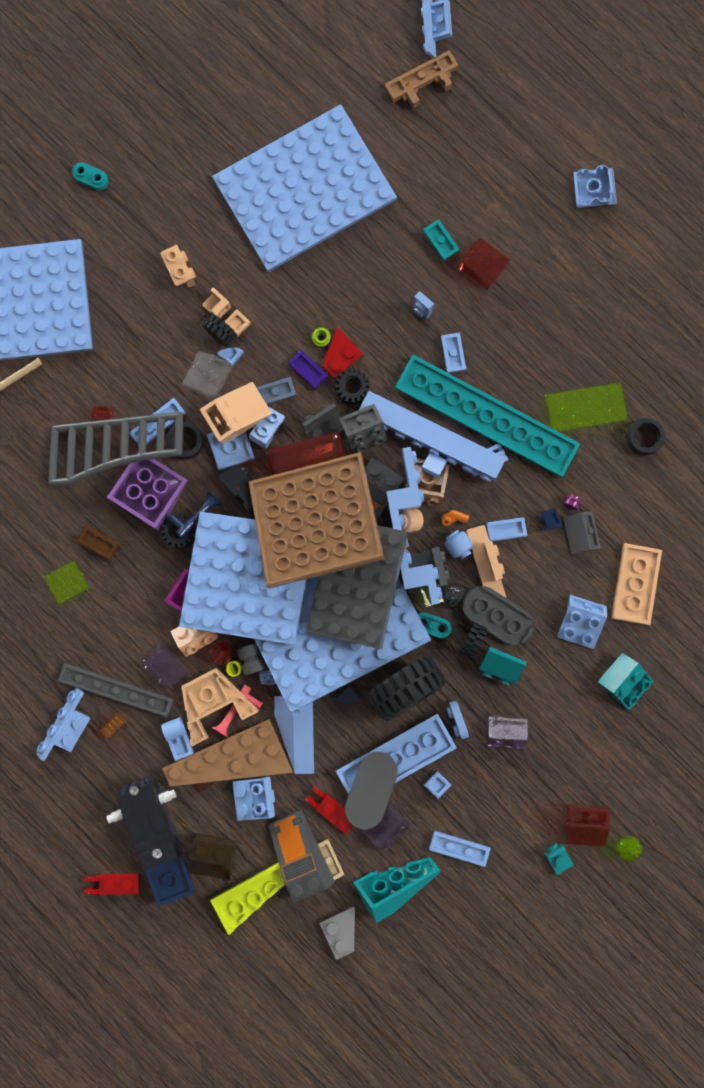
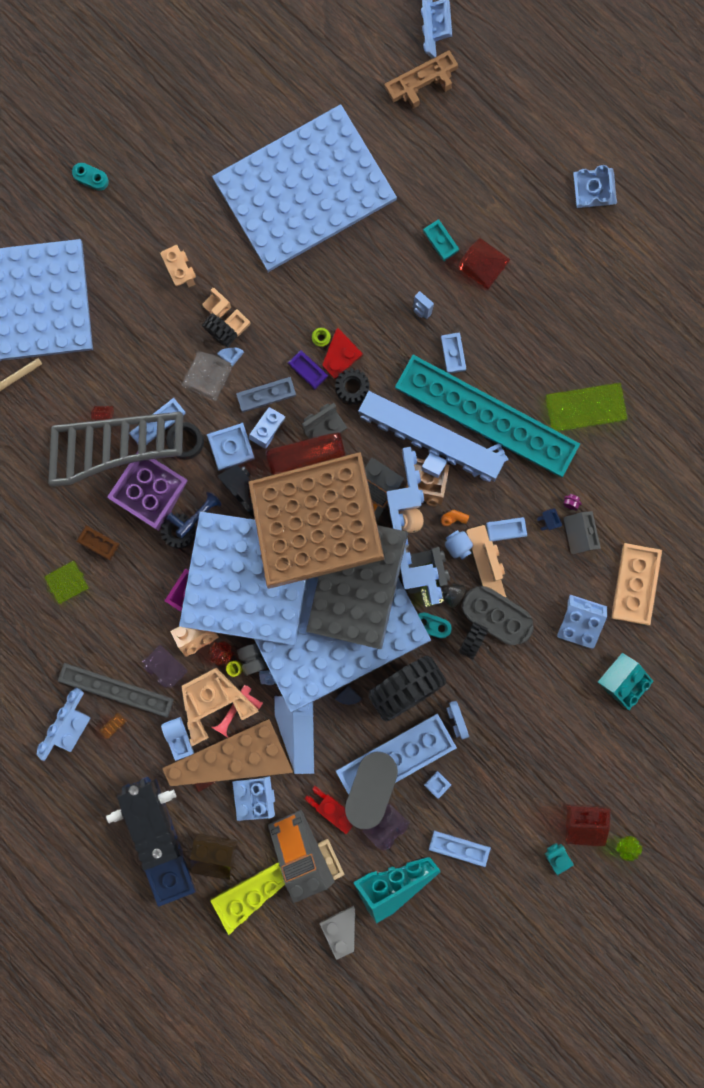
(114, 884): red hinge -> none
(235, 412): light nougat slope -> none
(364, 429): dark grey bracket -> none
(501, 665): teal slope -> none
(507, 732): clear purple bracket -> none
(656, 426): black tyre -> none

